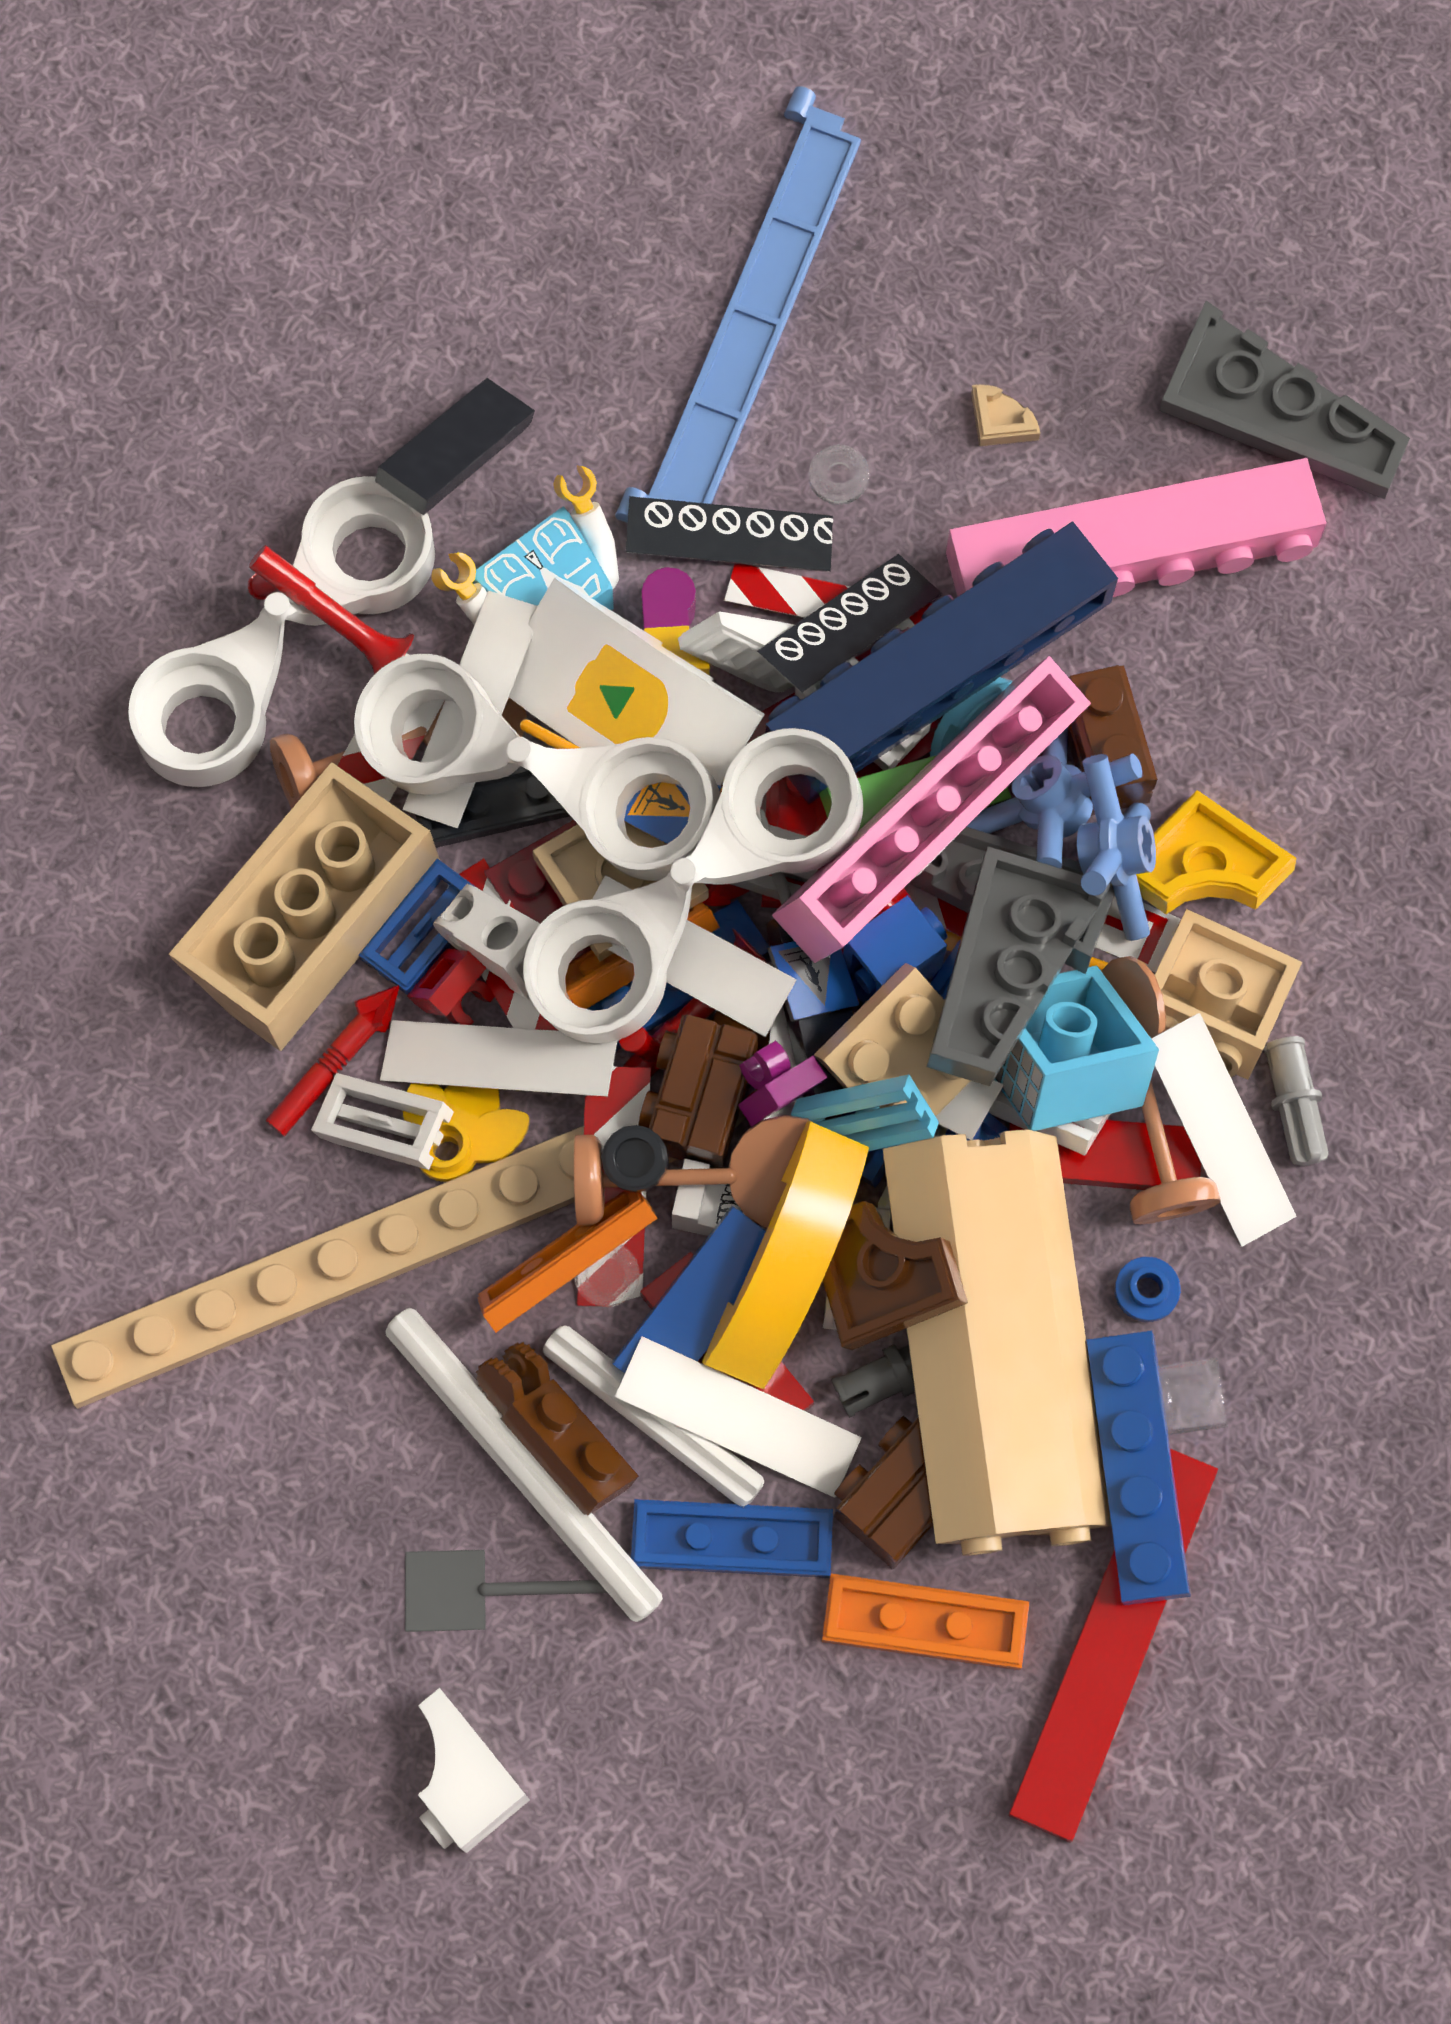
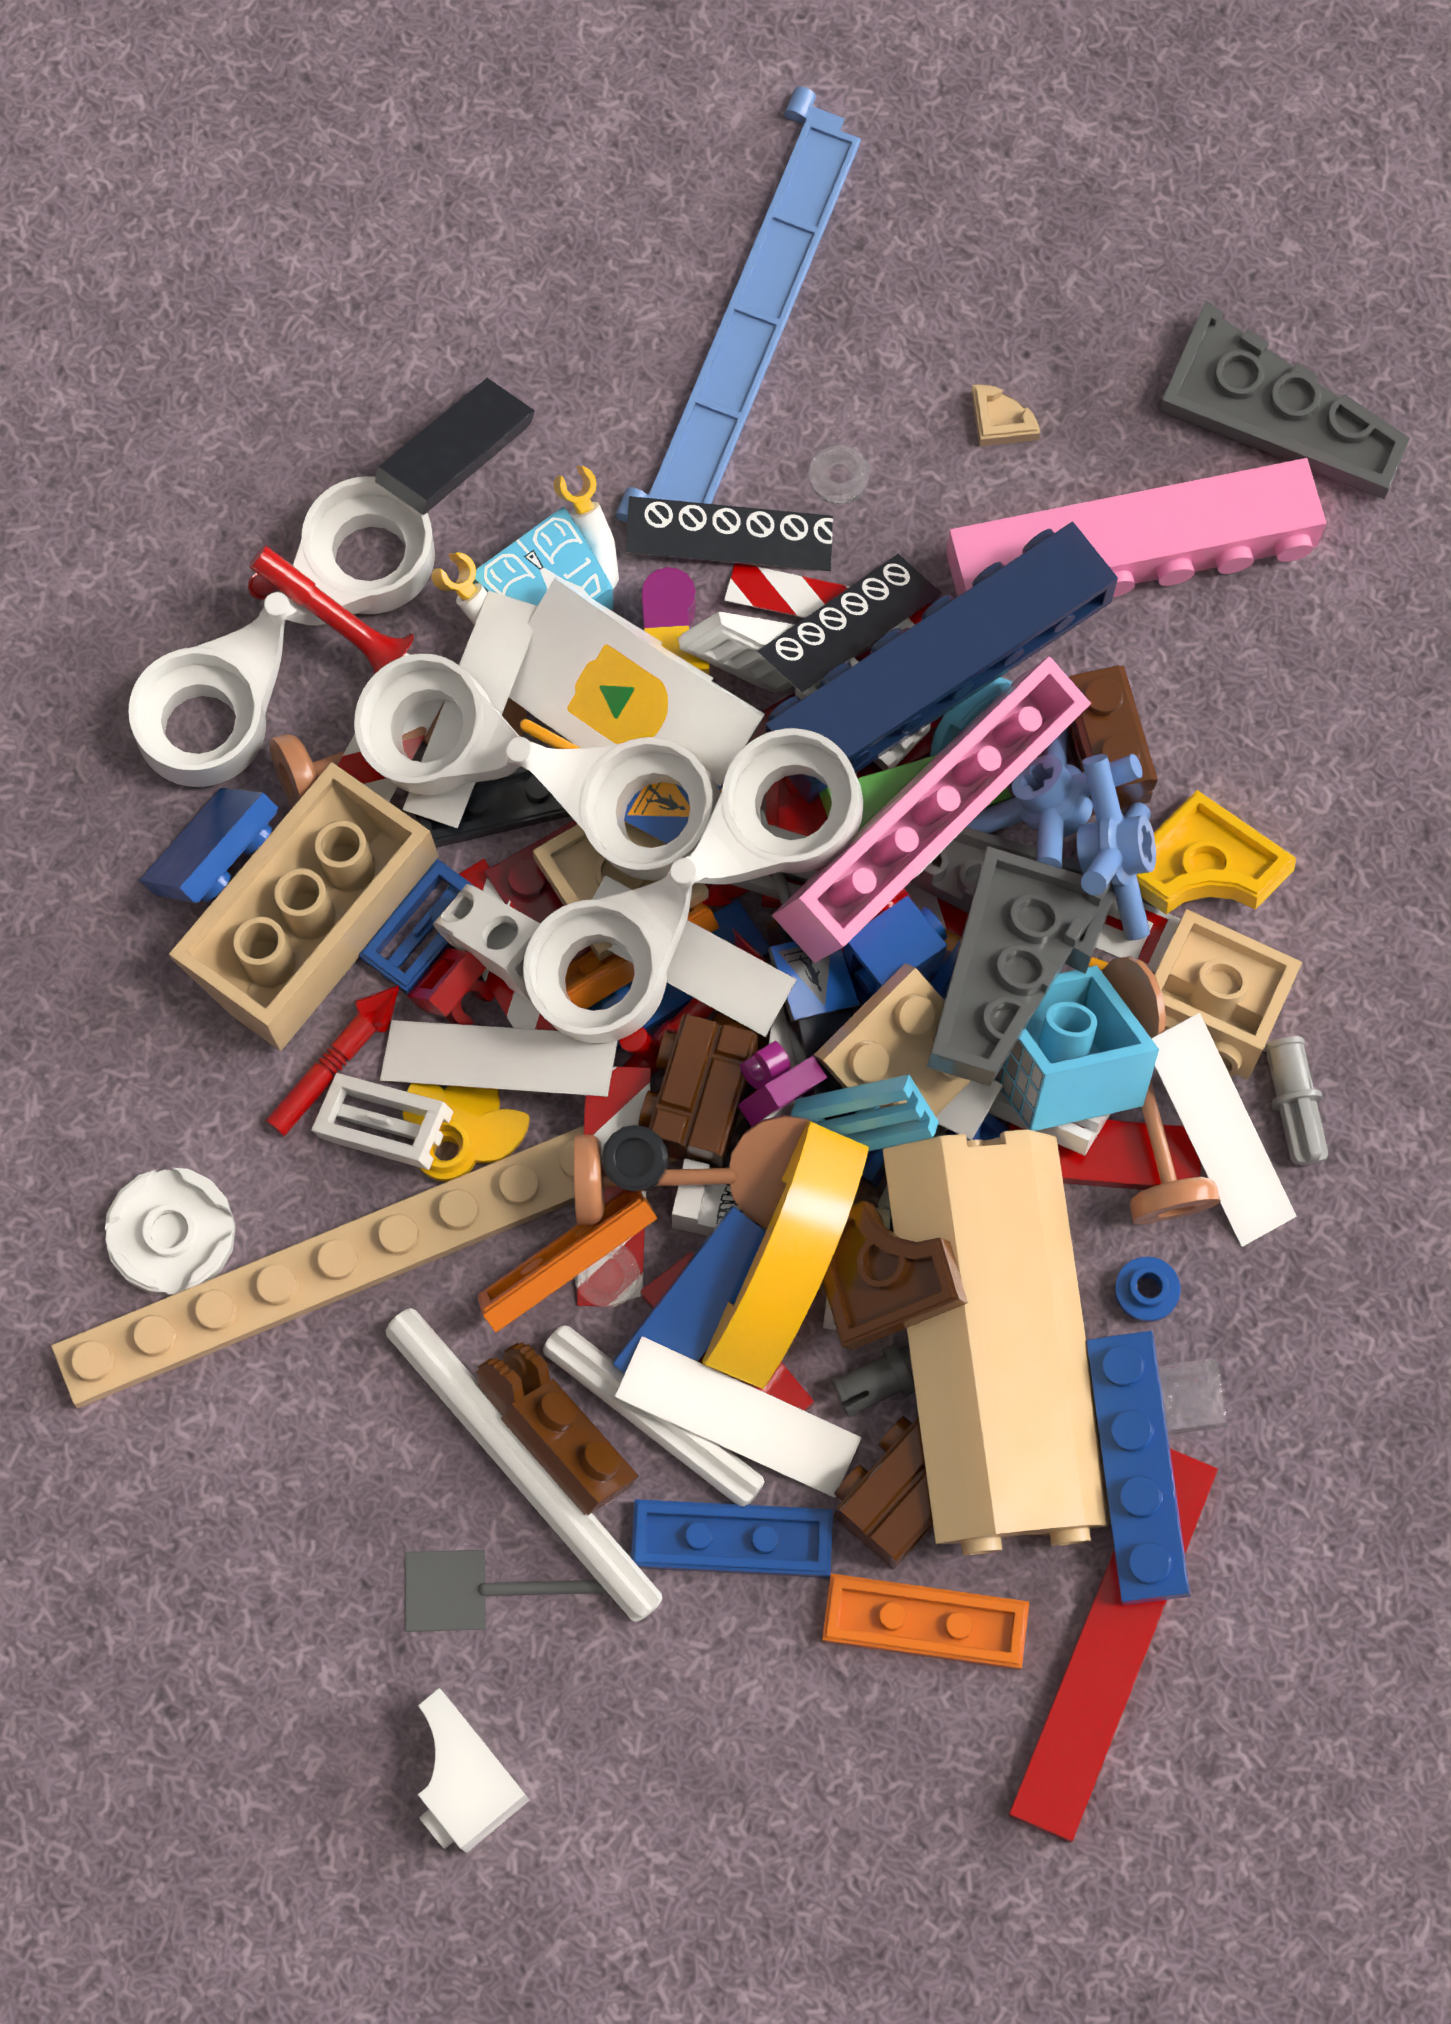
(183, 1247): none -> white tile
(200, 855): none -> blue tile

